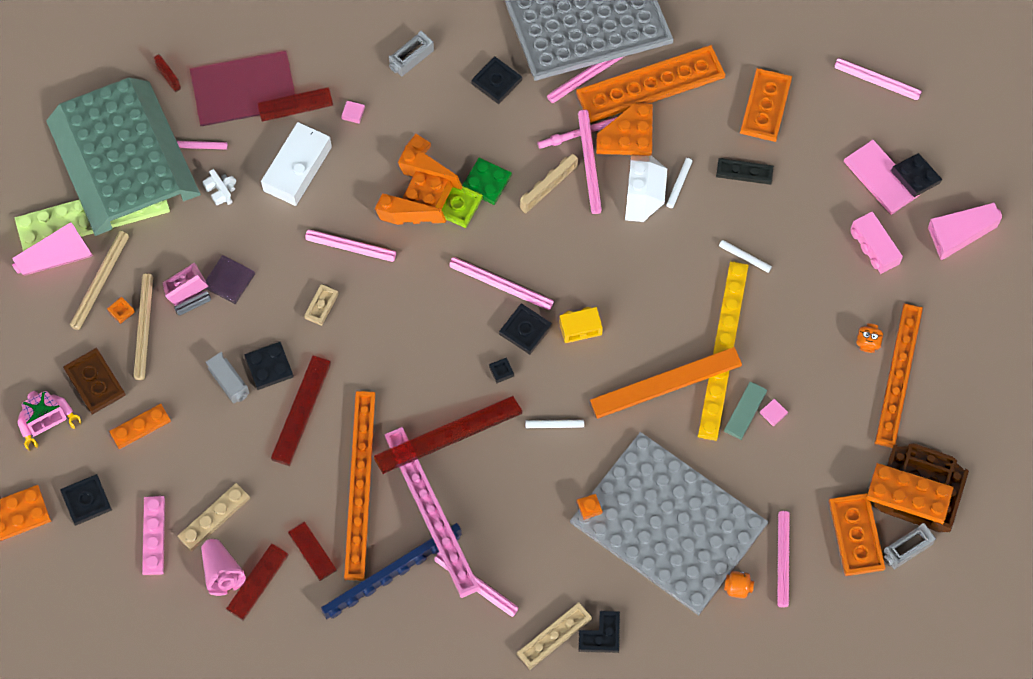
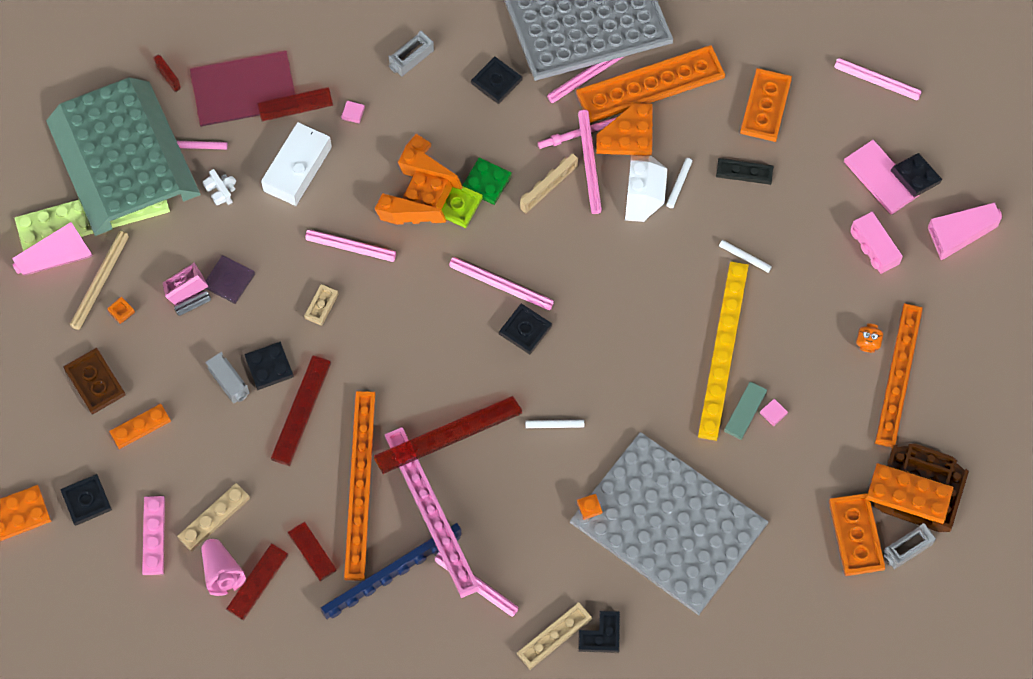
(41, 413): bright pink torso -> none
(143, 327): tan axle -> none
(501, 370): black plate -> none
(580, 324): yellow brick -> none
(665, 382): orange tile -> none
(738, 584): orange head -> none
(783, 559): bright pink axle -> none

